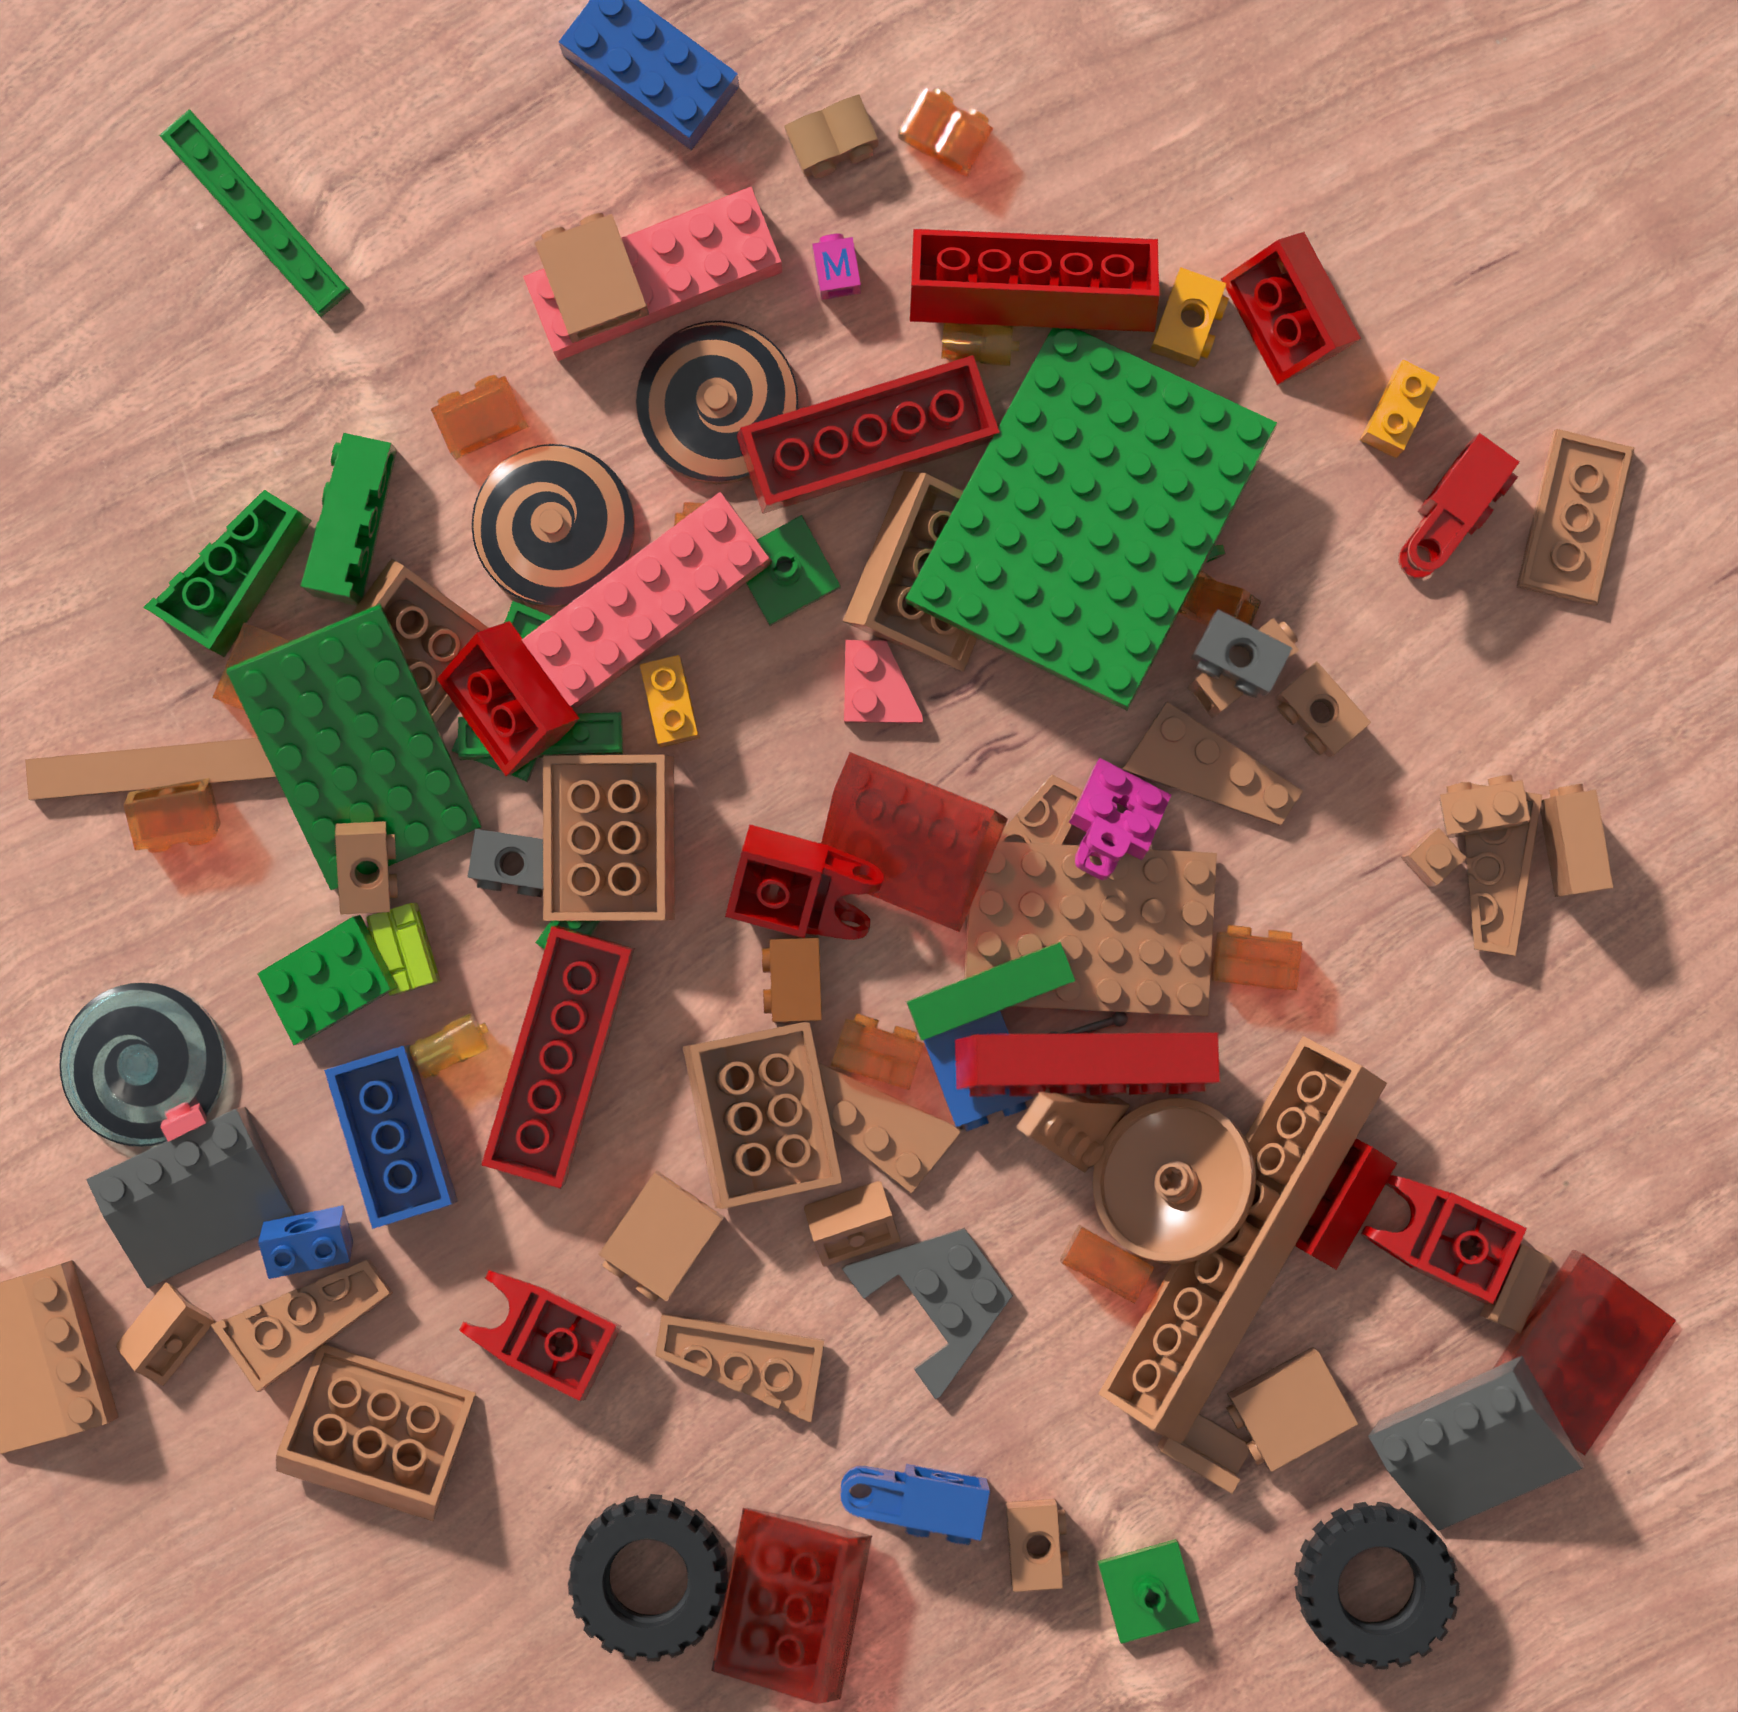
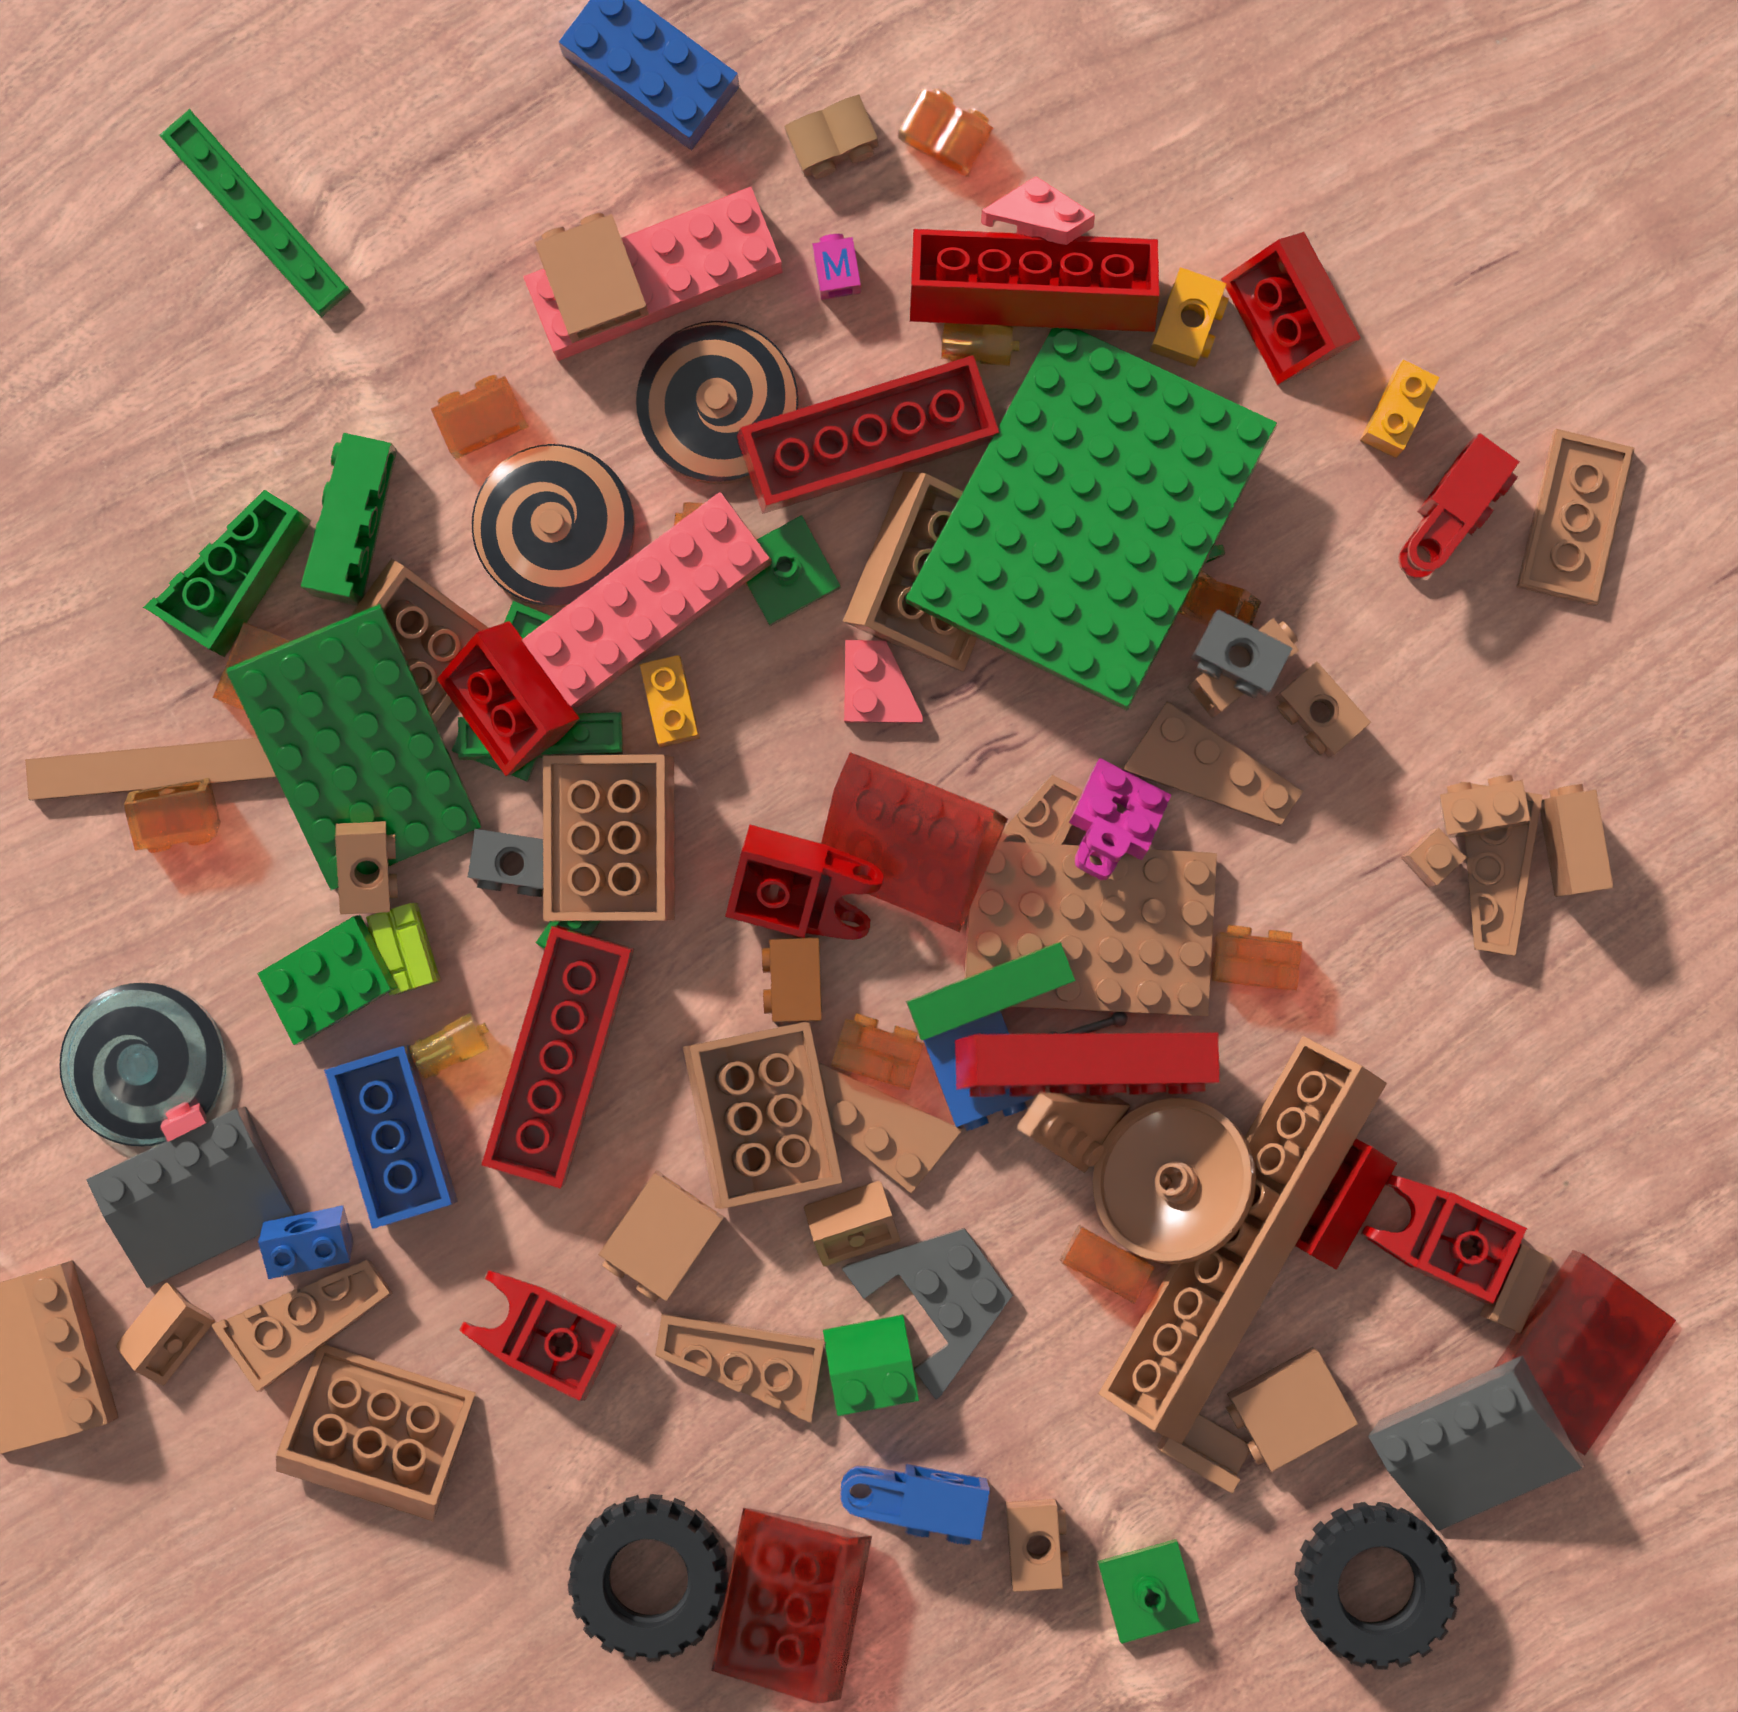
(870, 1365): none -> green slope
(1040, 212): none -> coral wing

